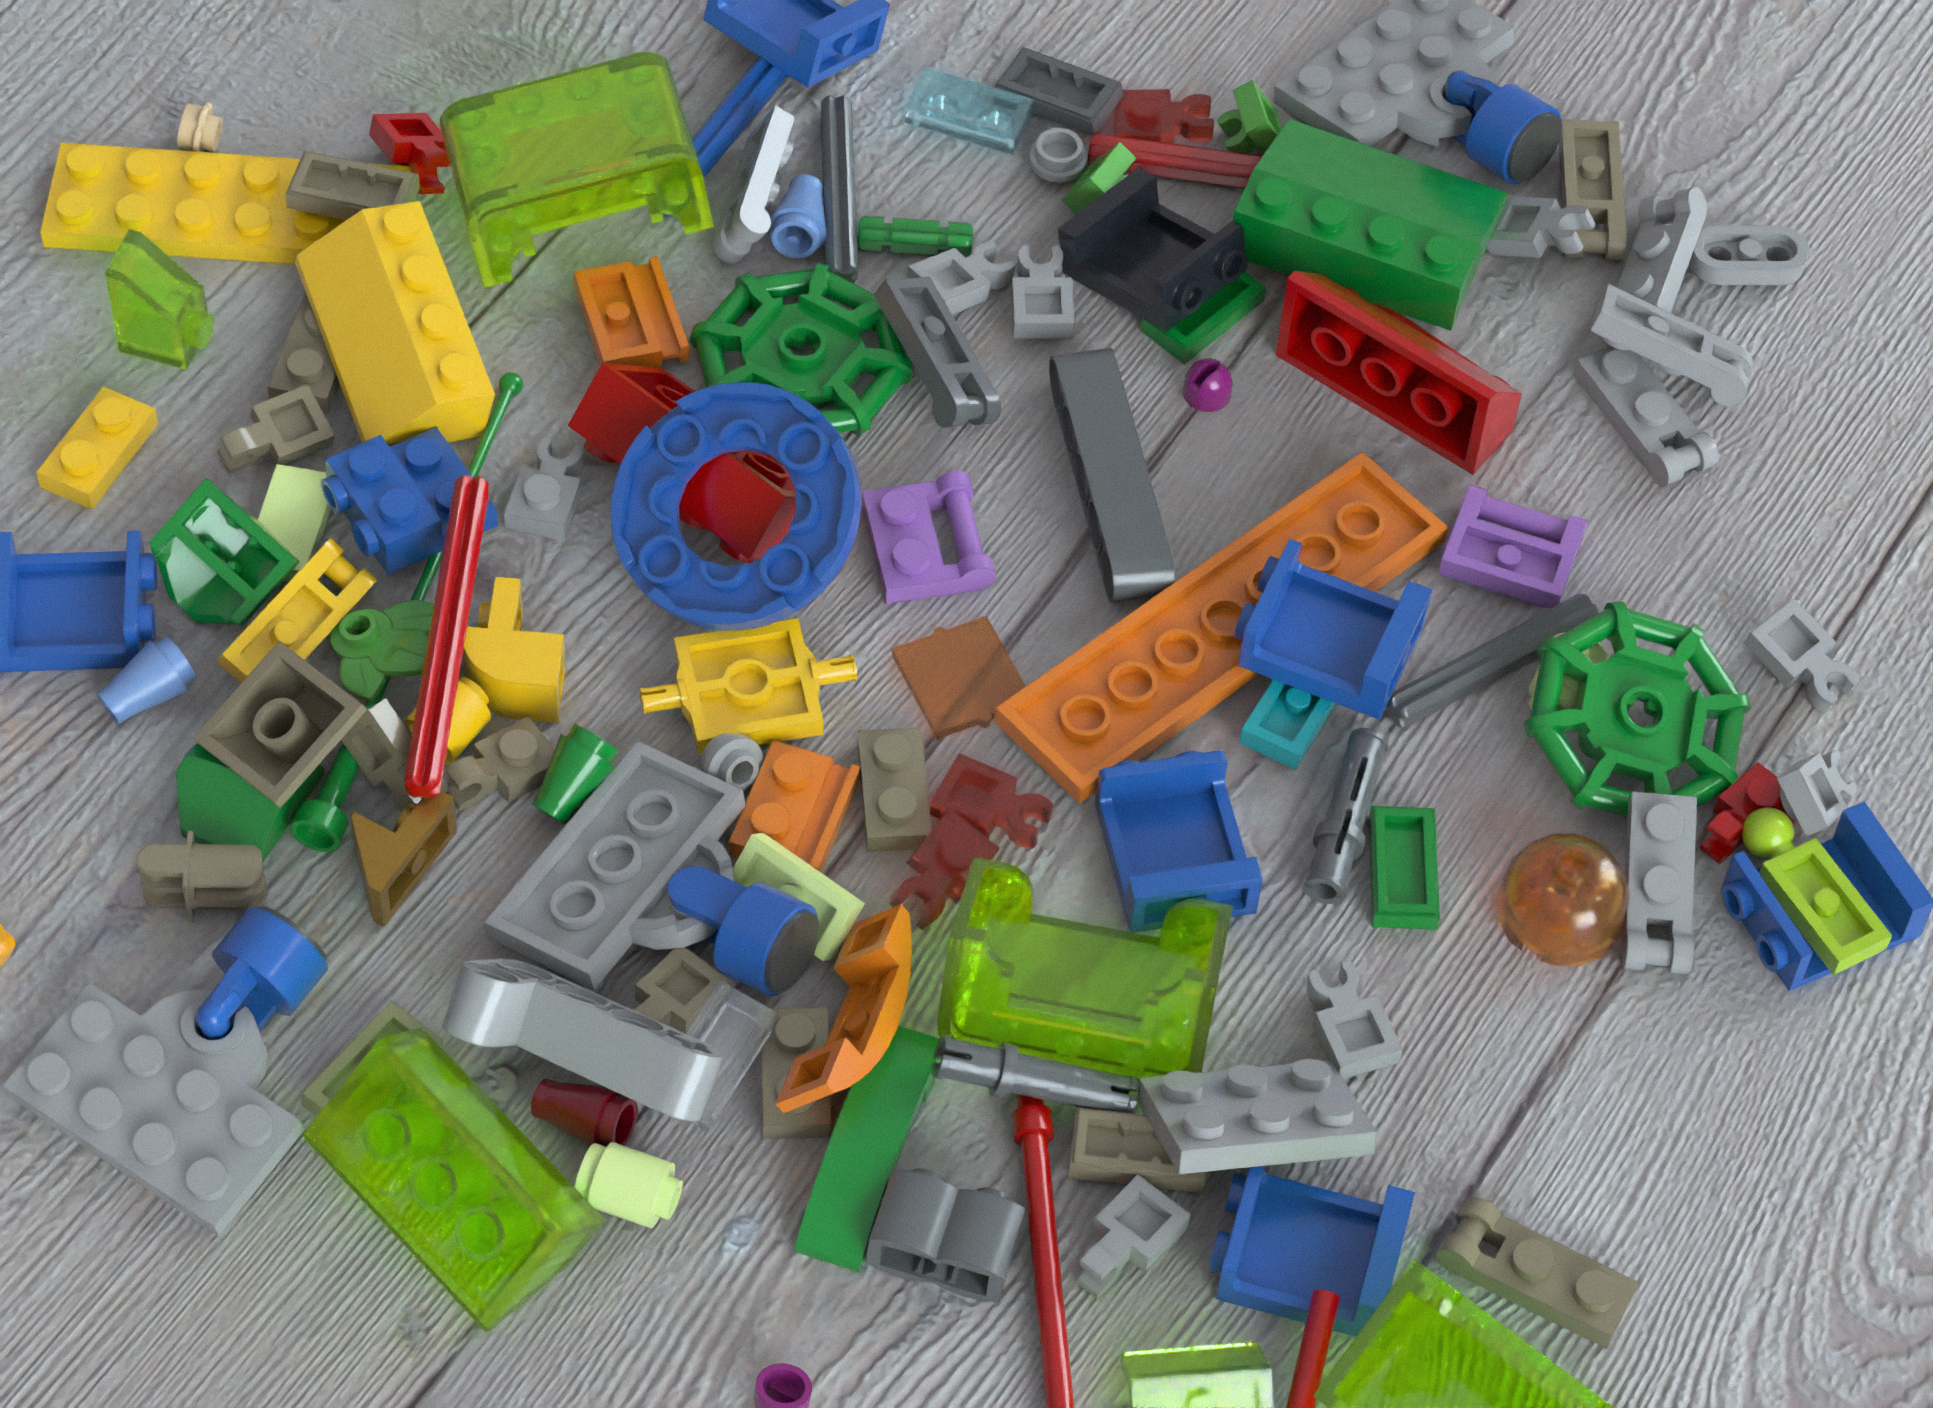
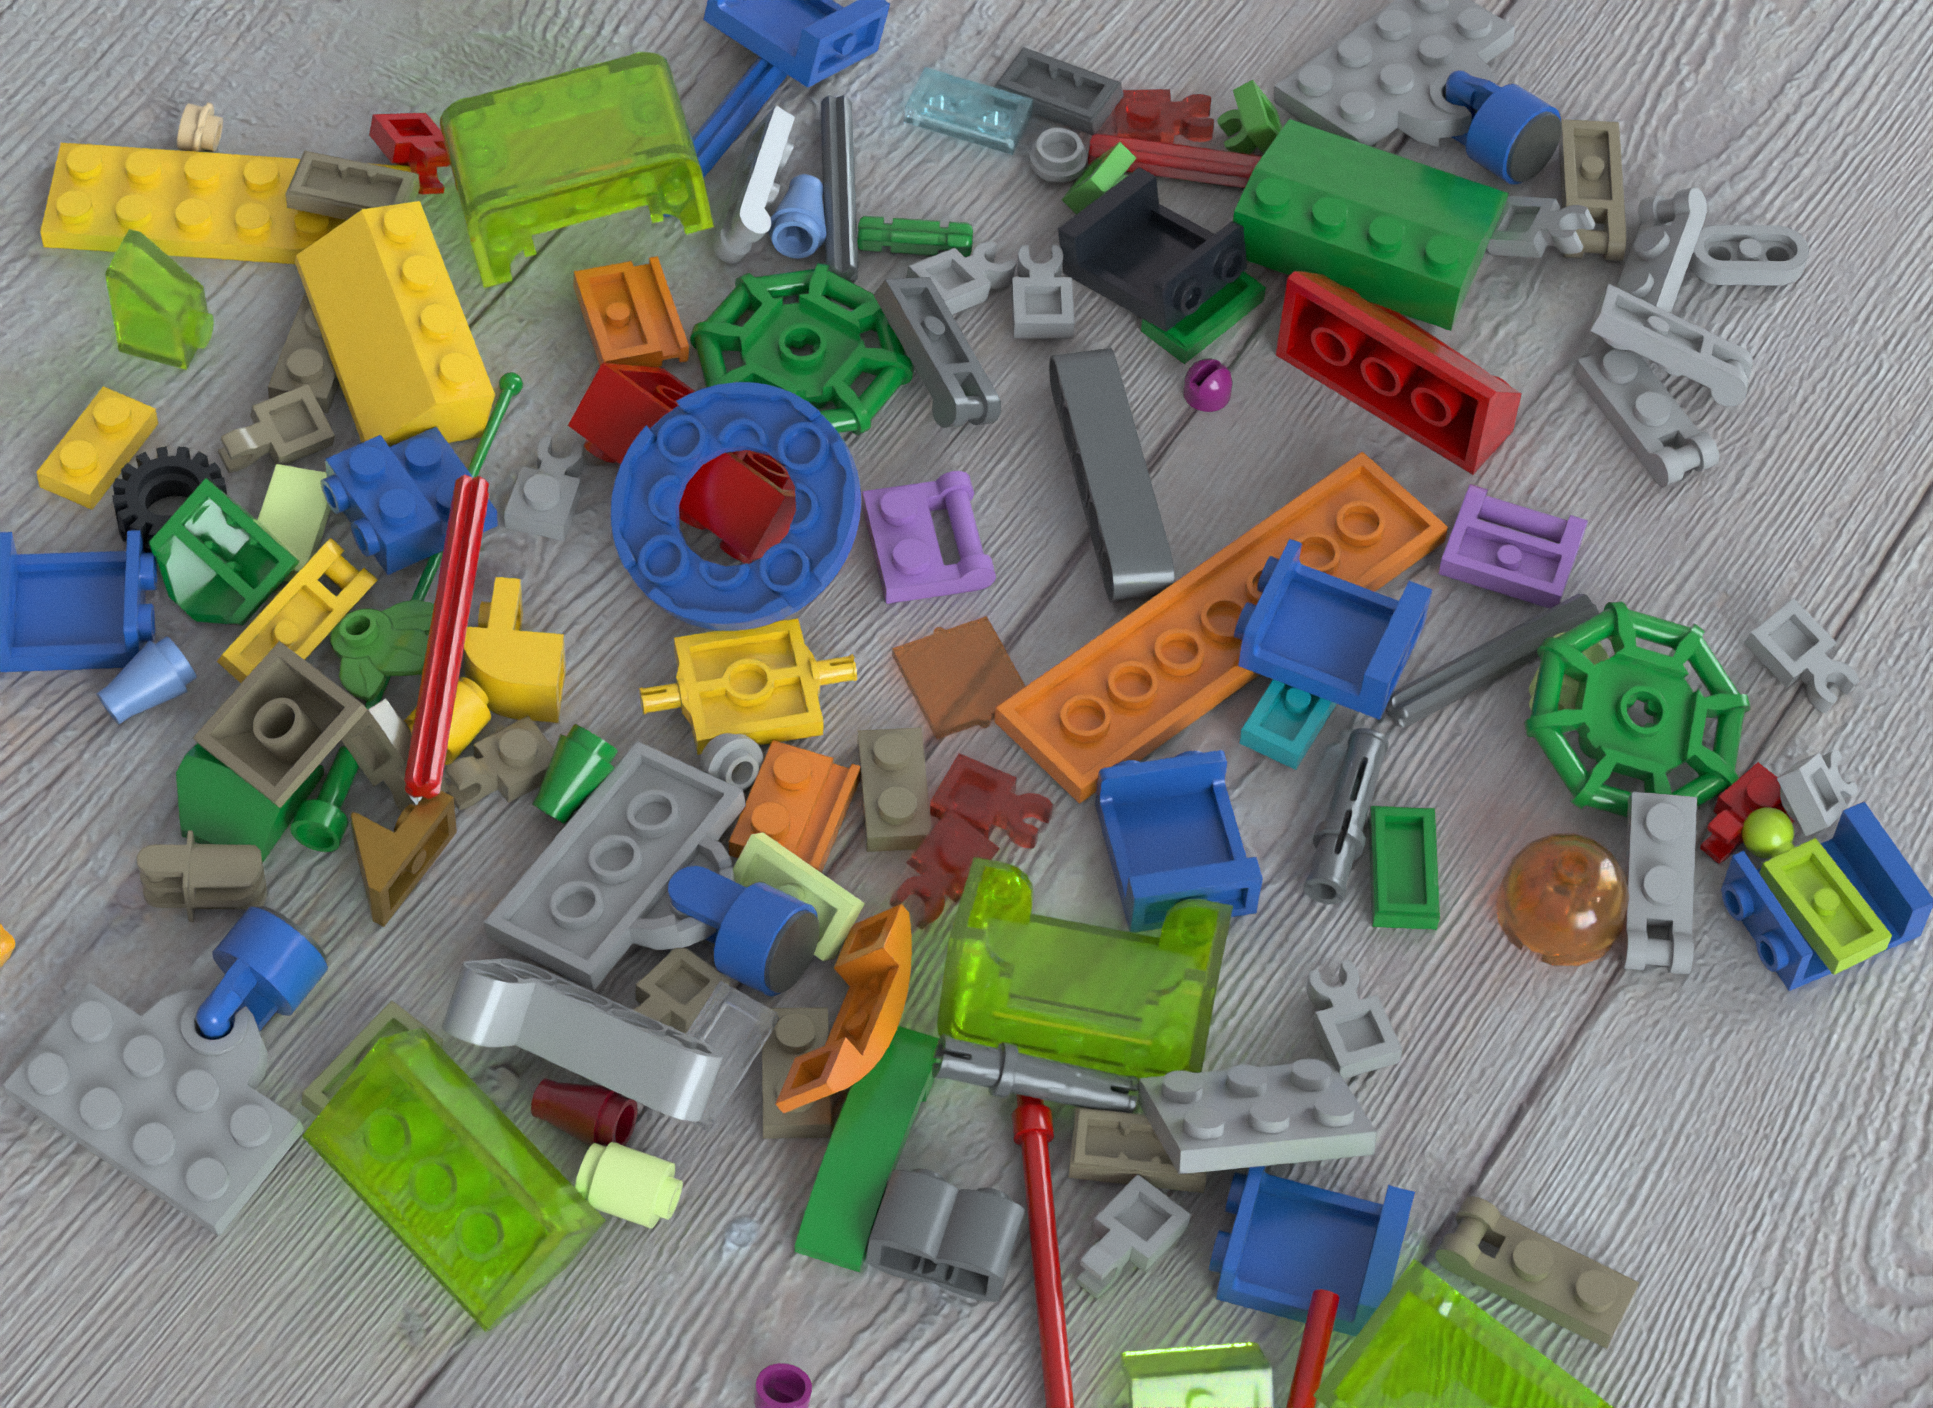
(154, 481): none -> black tyre

